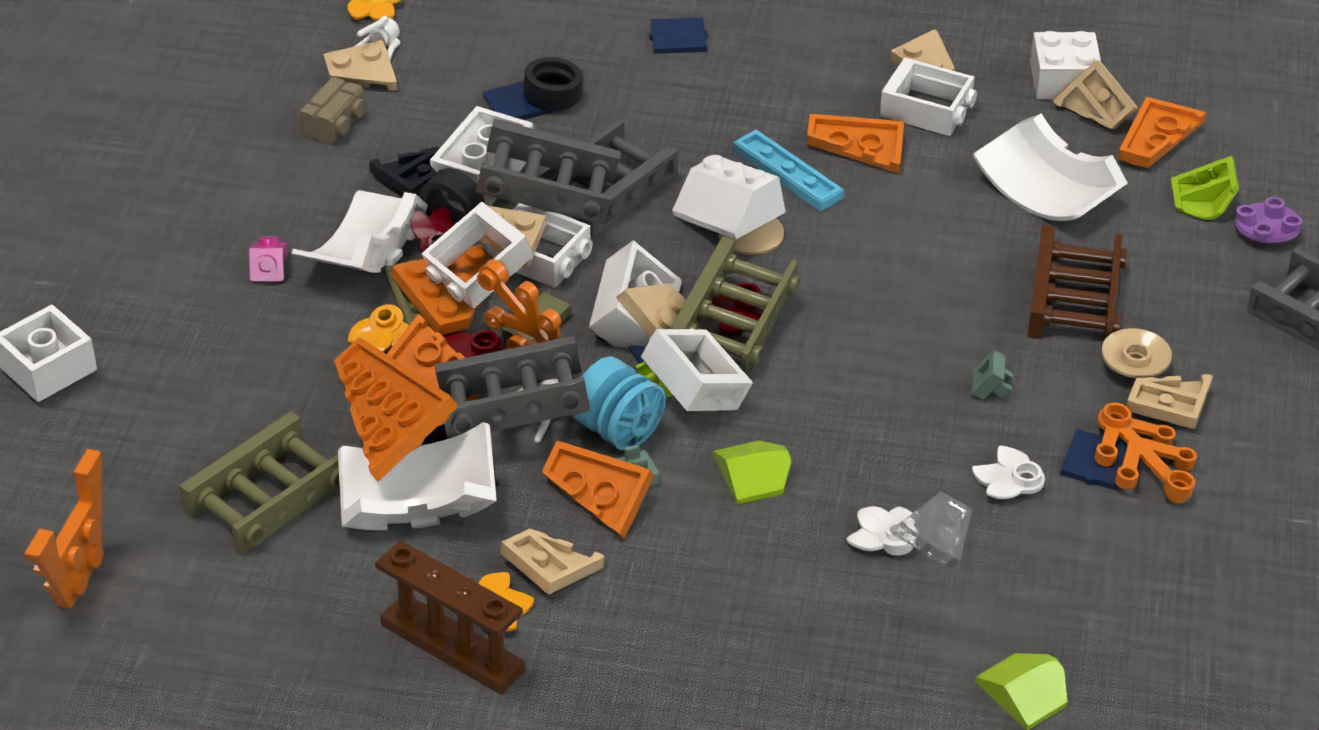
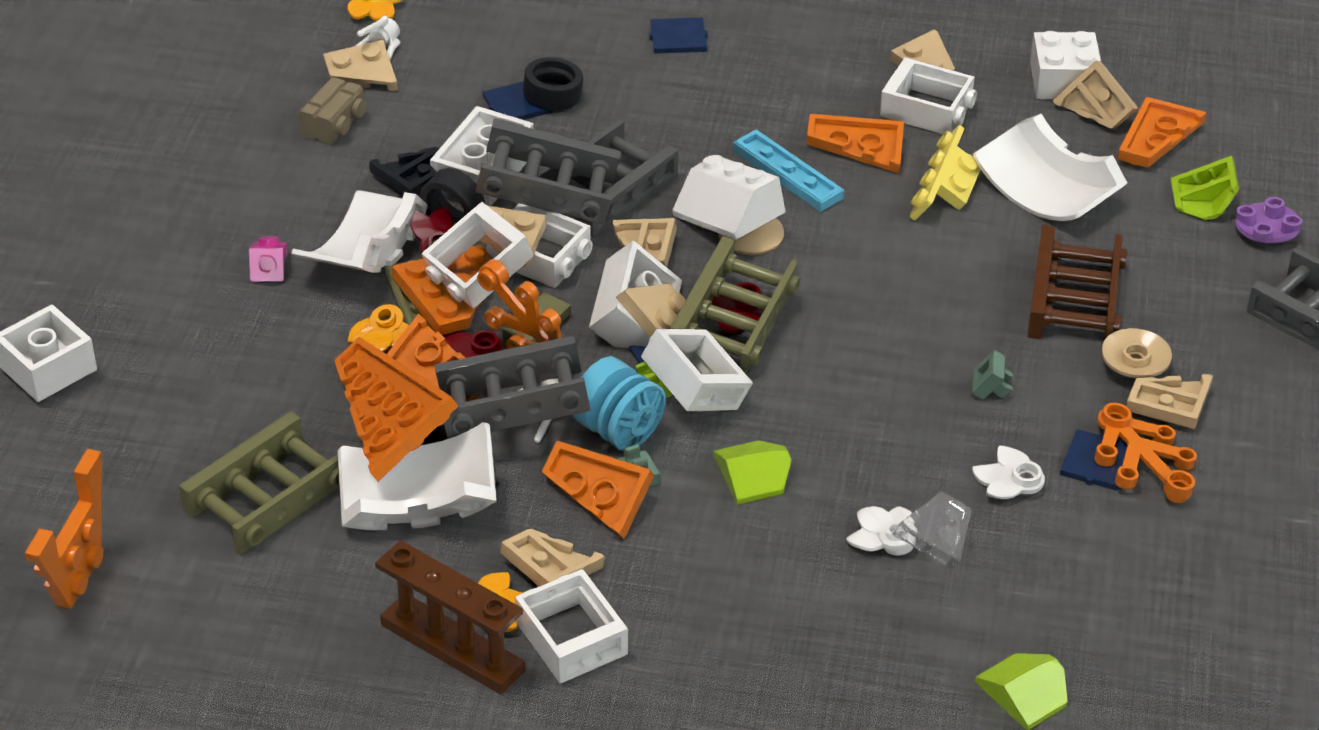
(585, 651): none -> white window
(651, 234): none -> tan wing
(950, 175): none -> light yellow bracket

